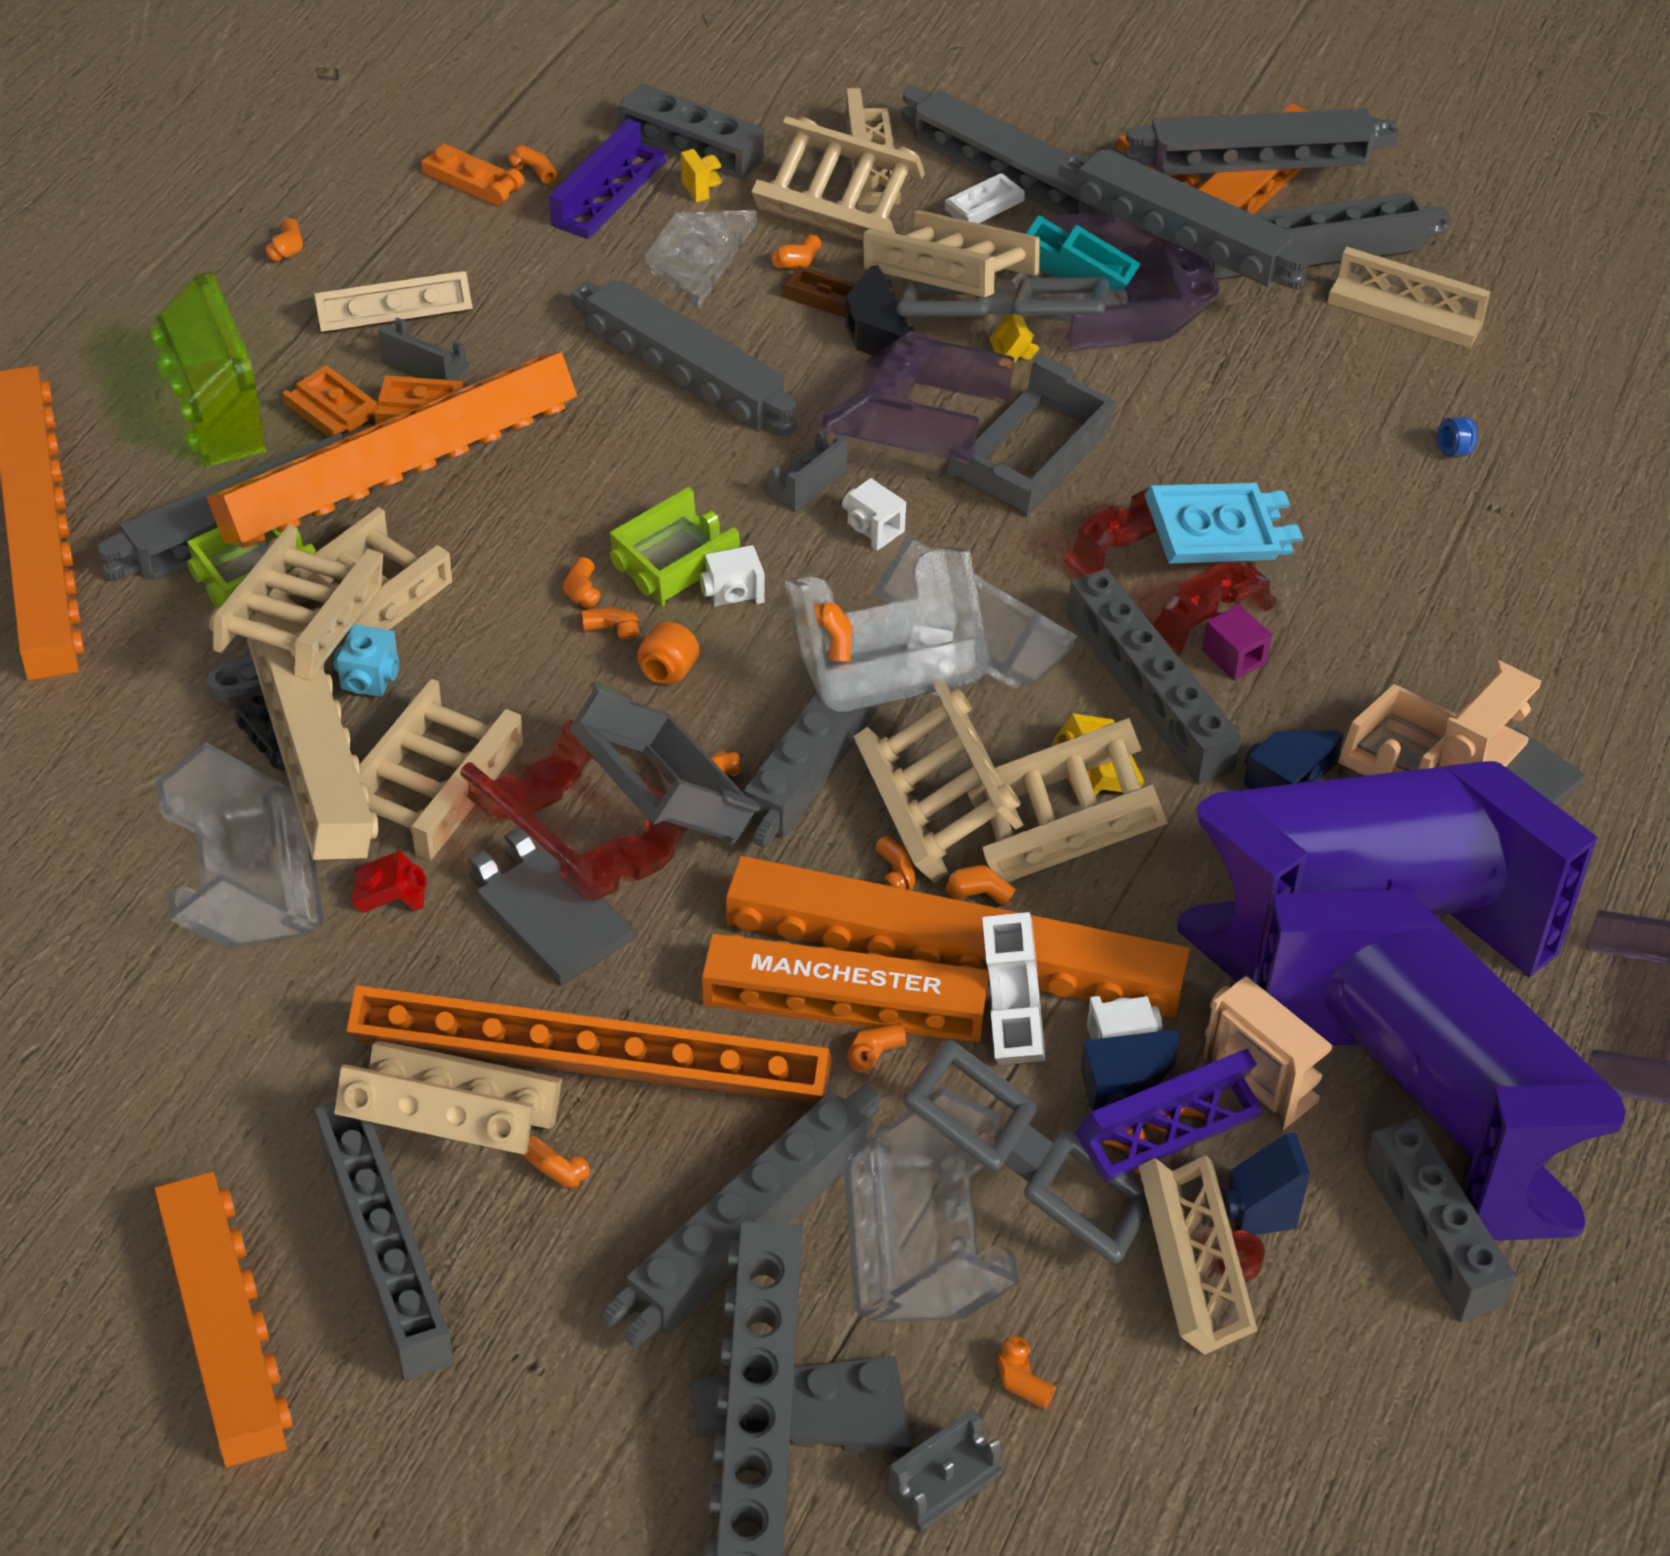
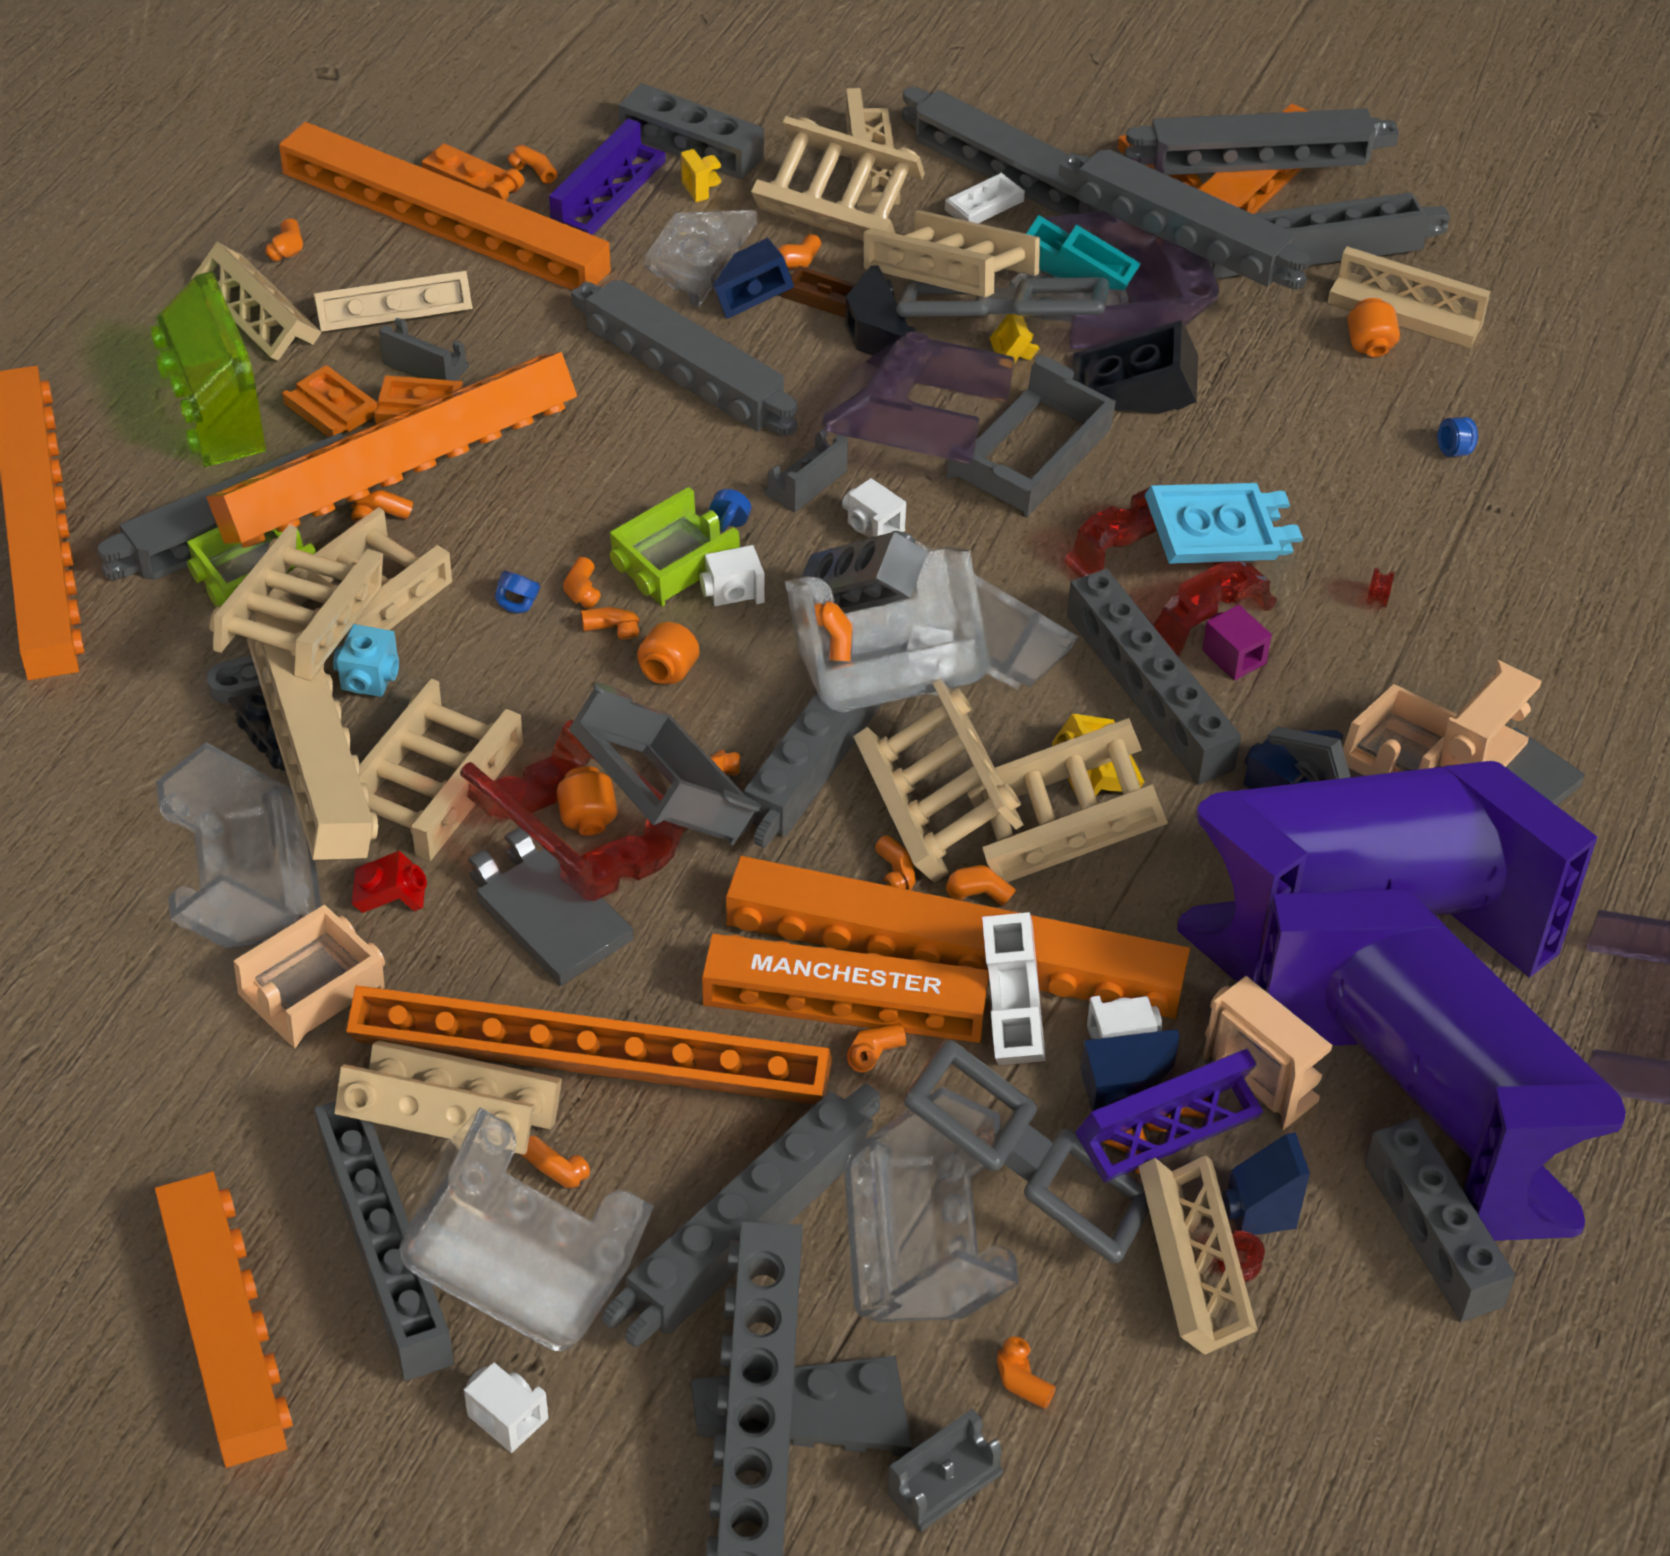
(263, 293): none -> tan fence
(307, 973): none -> light nougat window
(385, 500): none -> orange arm
(445, 207): none -> orange brick
(505, 1405): none -> white brick
(514, 1246): none -> clear windscreen
(519, 585): none -> blue tile
(586, 800): none -> orange head
(731, 508): none -> blue tile
(752, 278): none -> dark blue slope
(870, 570): none -> dark grey brick
(1144, 370): none -> black slope
(1317, 755): none -> dark grey tile
(1373, 326): none -> orange head
(1380, 587): none -> clear red bush

